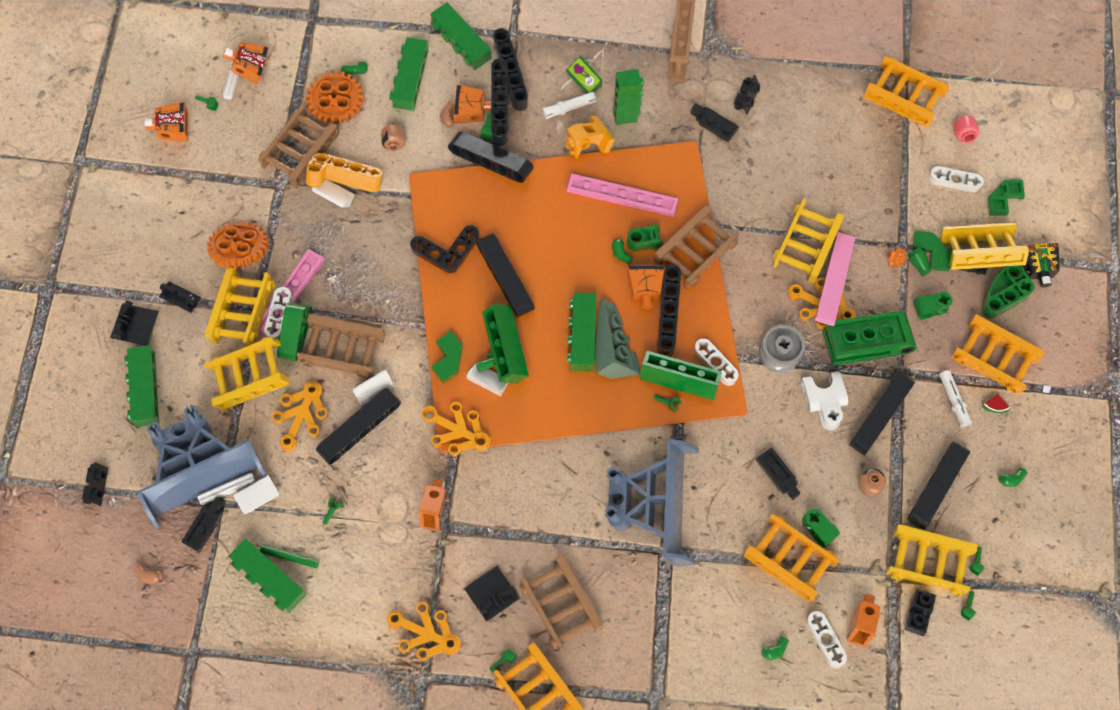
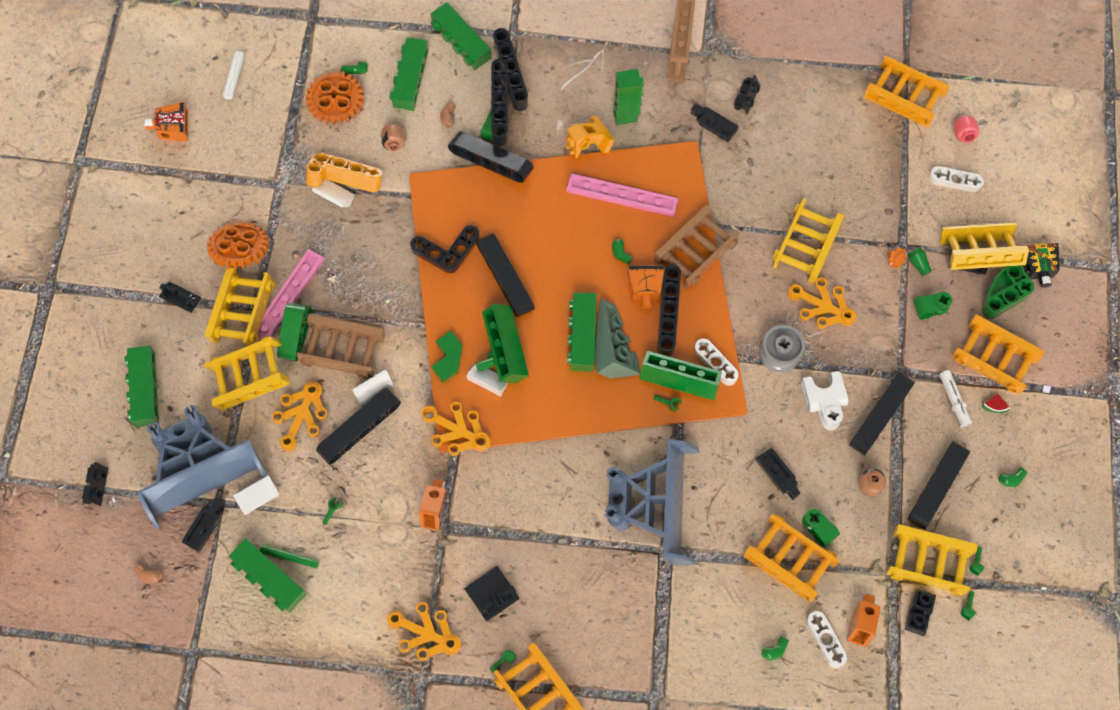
(134, 324): black hinge -> none
(211, 102): green hand -> none
(226, 488): white axle -> none
(247, 60): torso -> none
(276, 305): white beam -> none
(298, 174): medium nougat fence -> none
(470, 105): orange torso -> none
(565, 106): white pin -> none
(571, 586): medium nougat fence -> none
(584, 76): slope -> none
(648, 238): green piece -> none
(835, 279): bright pink tile -> none
(869, 338): green hinge -> none
(930, 242): green tile -> none
(998, 201): green tile -> none

